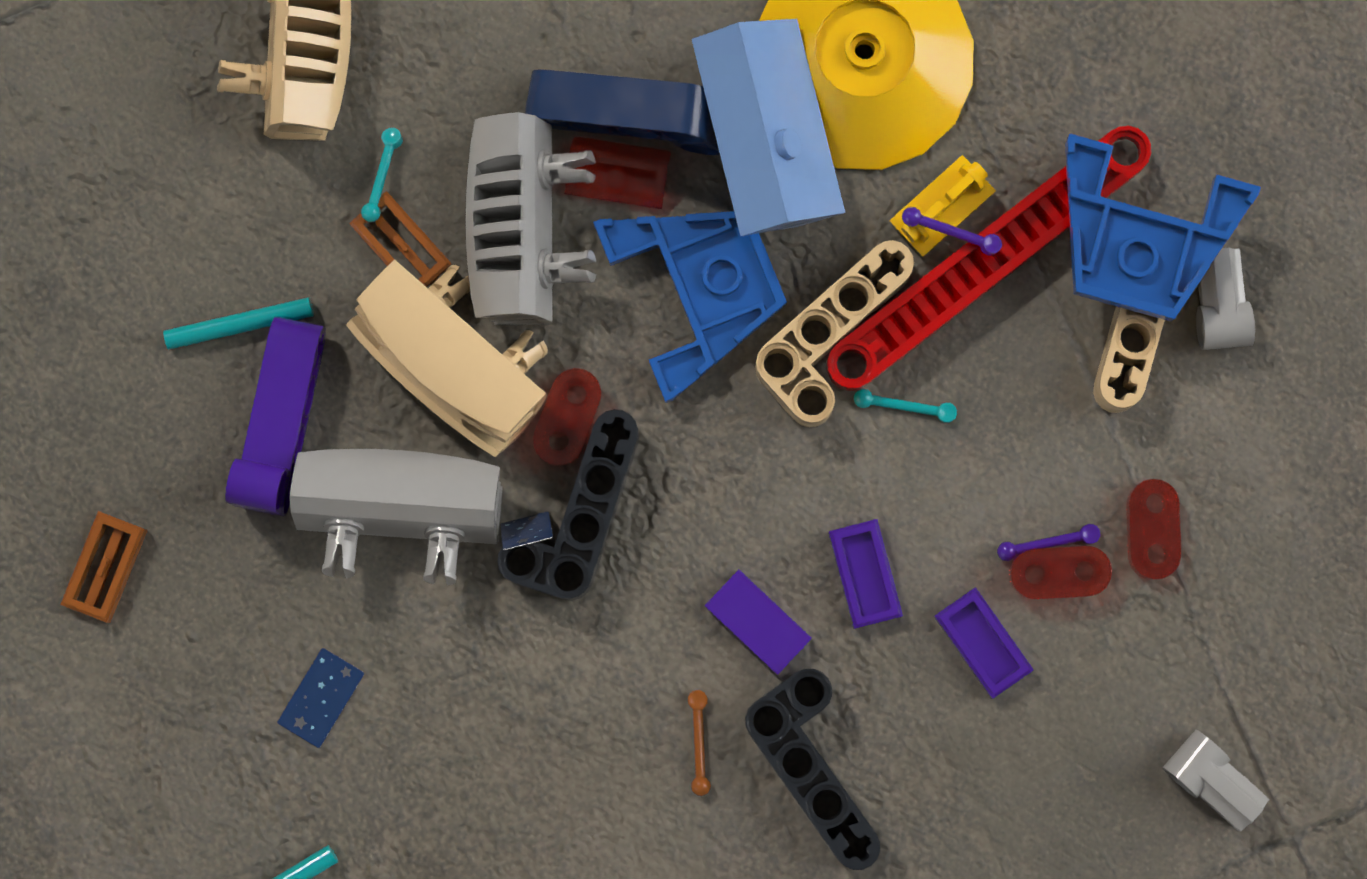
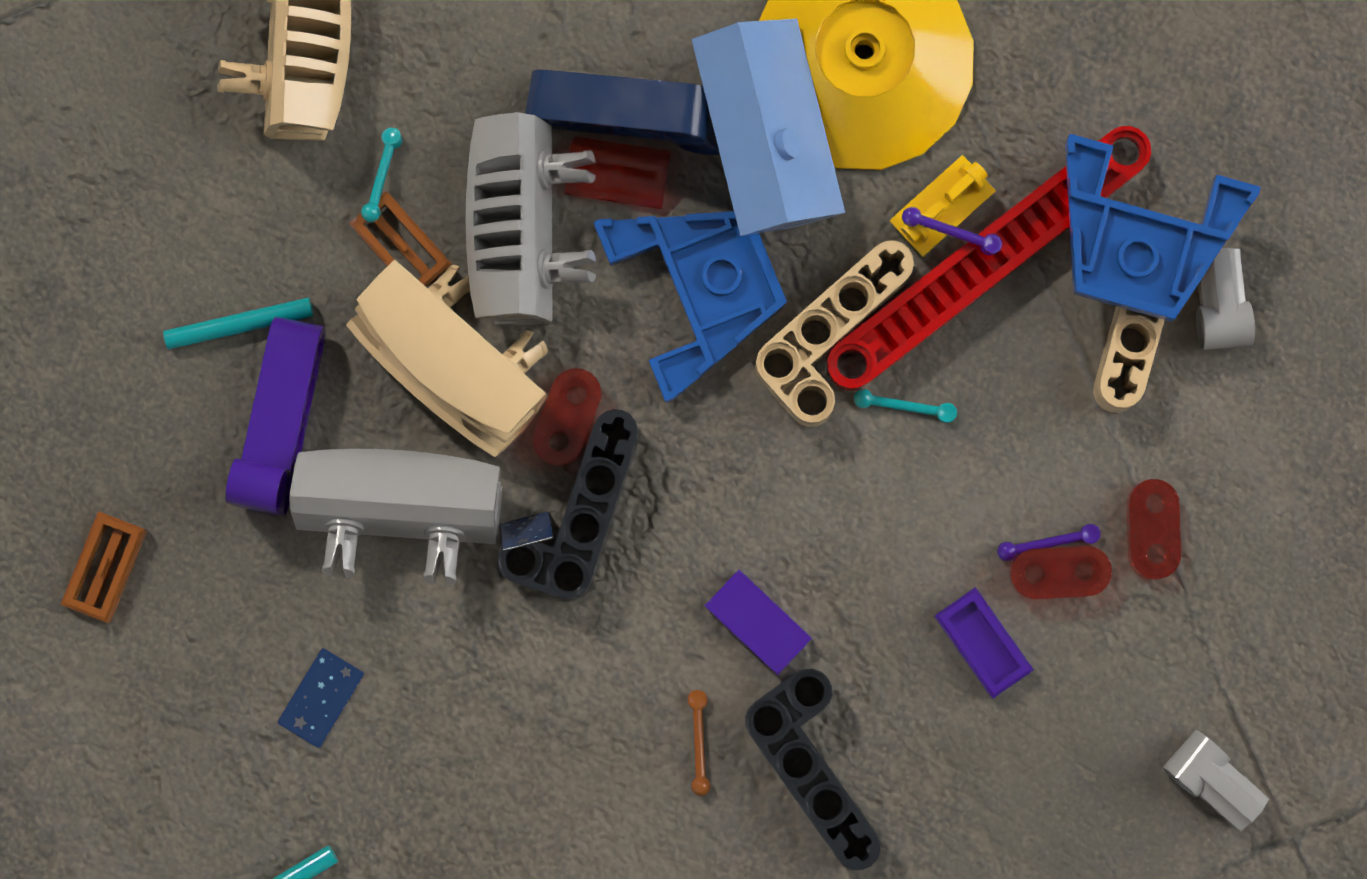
(865, 574): dark purple tile -> none

